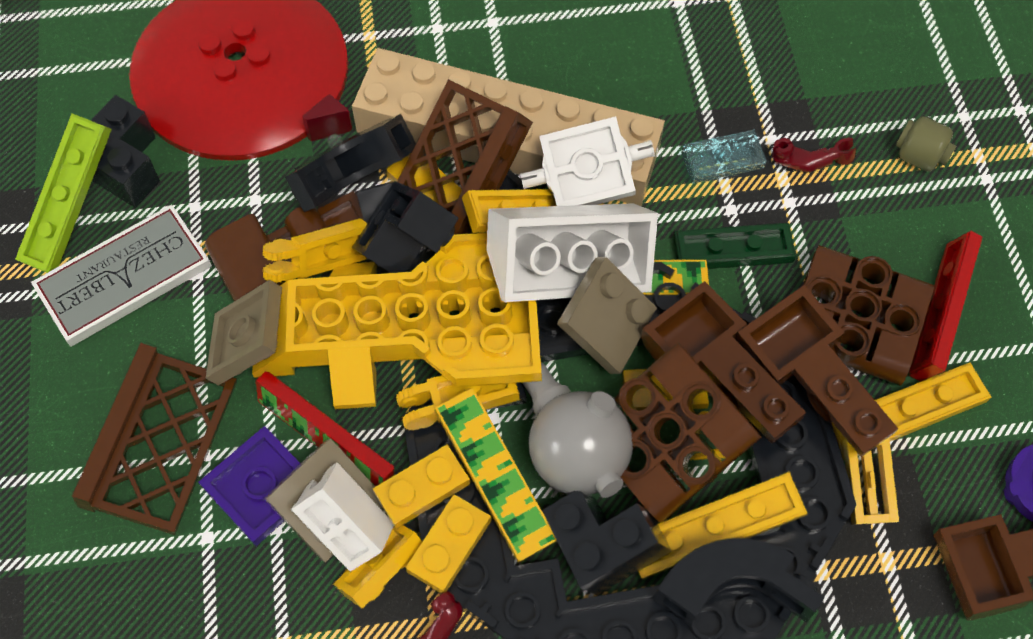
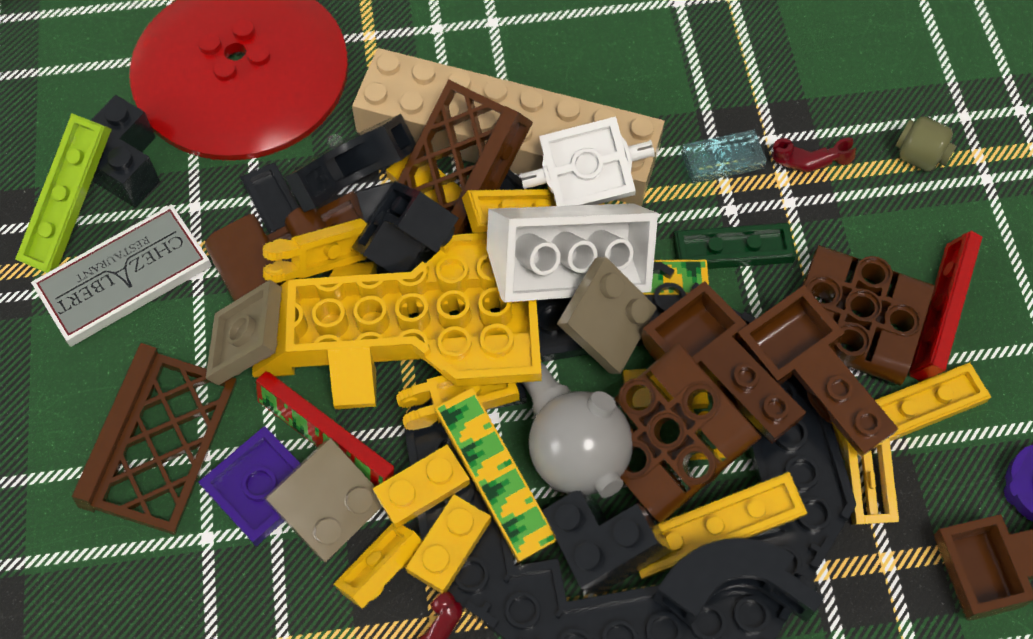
(270, 196): none -> black tile
(327, 119): dark red slope -> none
(344, 517): white hinge -> none

